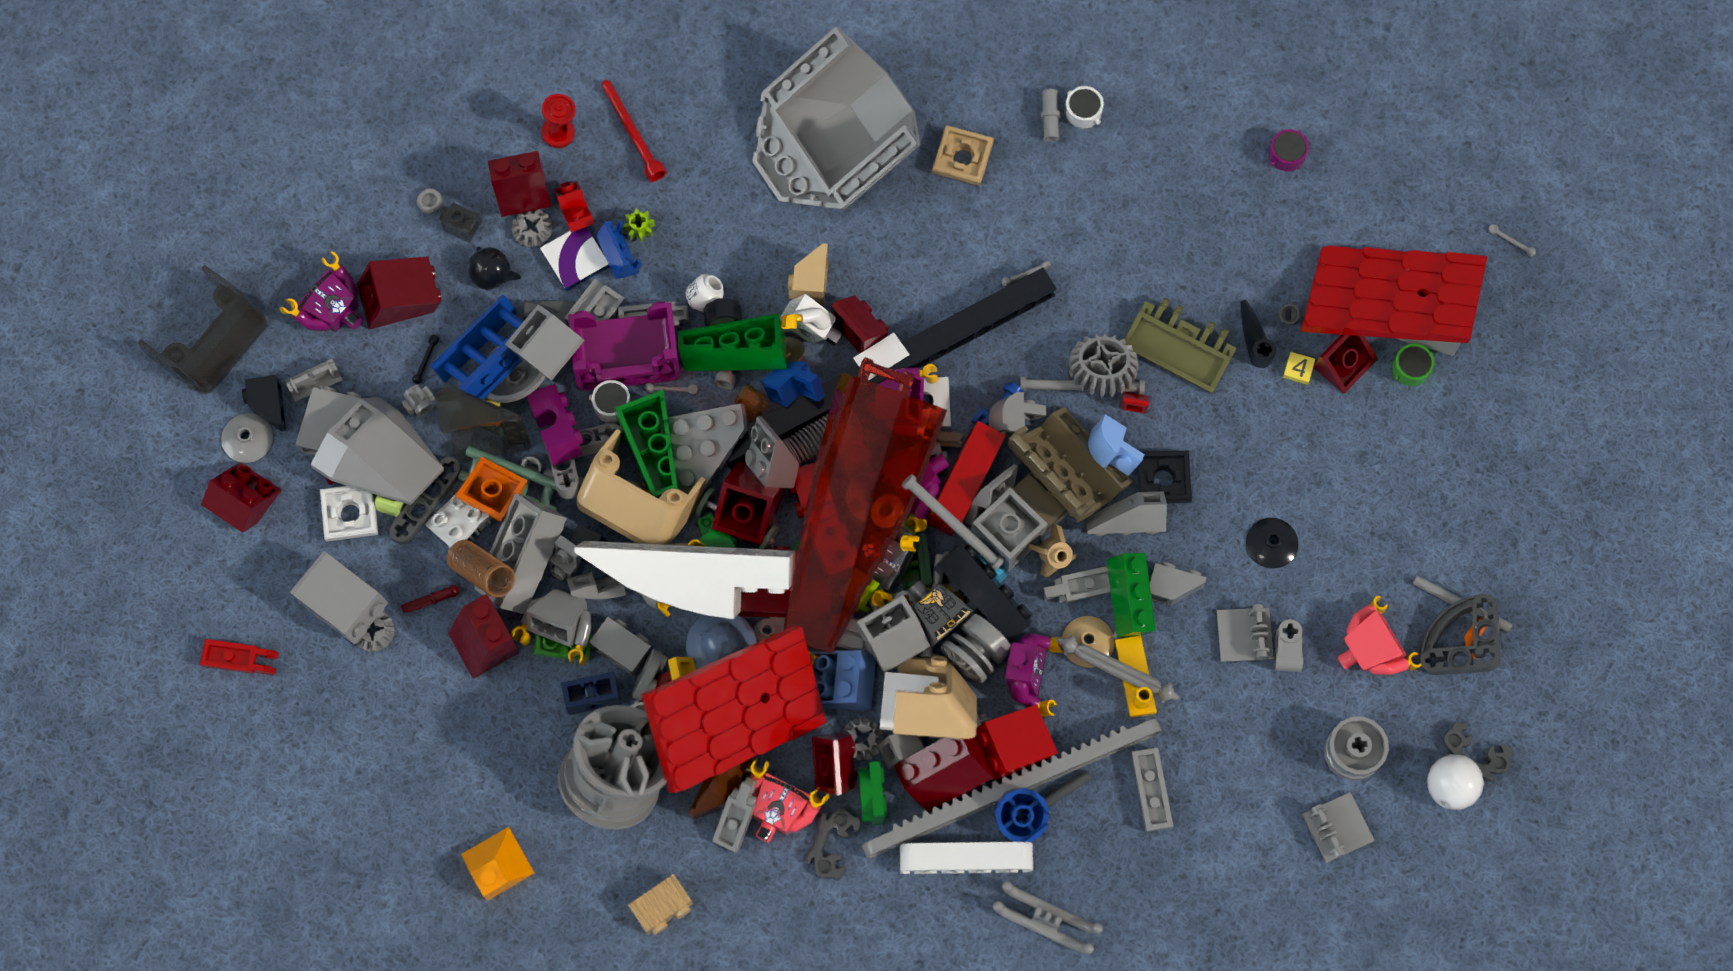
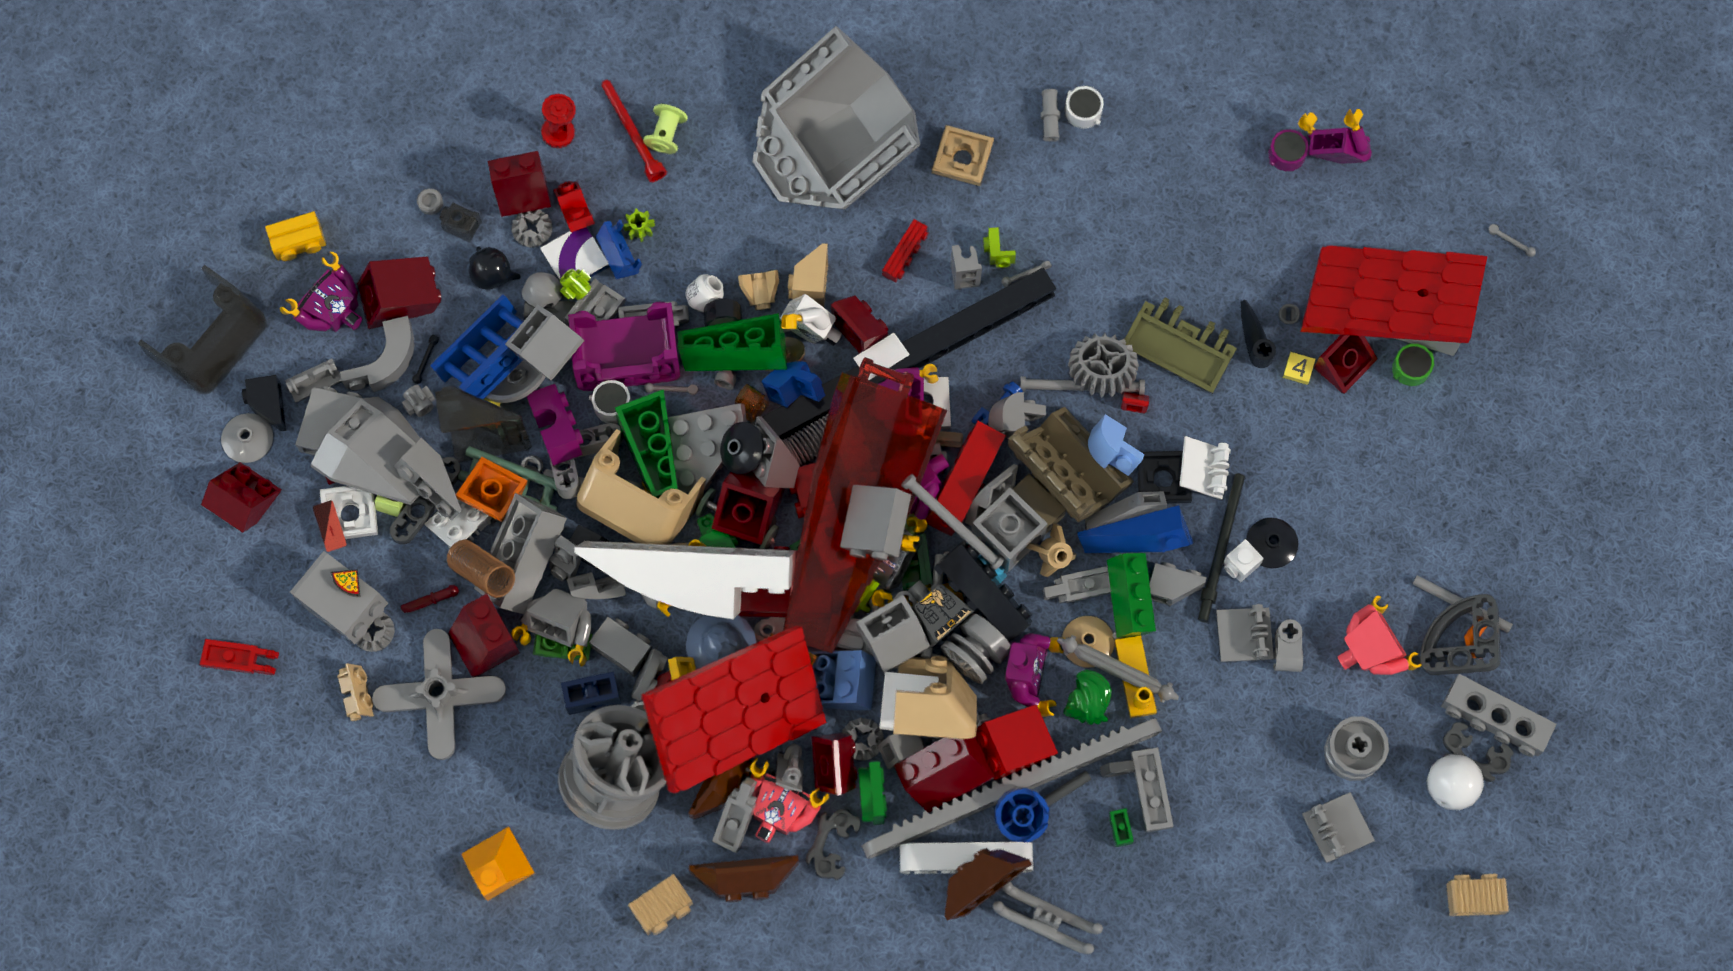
(296, 236): none -> yellow brick
(329, 526): none -> clear red sticker
(347, 582): none -> tile
(354, 680): none -> tan hinge
(390, 364): none -> light grey arch
(428, 474): none -> light grey slope
(440, 708): none -> light grey piece
(542, 289): none -> light grey hair
(575, 284): none -> lime gear
(665, 129): none -> yellowish green hose
(745, 877): none -> reddish brown wedge
(749, 451): none -> black dish
(760, 288): none -> tan brick
(790, 768): none -> light grey hinge
(875, 521): none -> light grey brick
(904, 251): none -> red piece
(965, 271): none -> light grey hinge
(981, 879): none -> reddish brown wedge
(992, 245): none -> lime bracket
(1089, 698): none -> green hair
(1117, 768): none -> dark grey tile
(1121, 827): none -> green piece
(1145, 533): none -> blue wedge
(1204, 467): none -> white hinge
(1209, 593): none -> pearl dark grey bar
(1242, 561): none -> white brick
(1338, 144): none -> magenta torso
(1477, 896): none -> tan brick
(1538, 728): none -> light grey brick

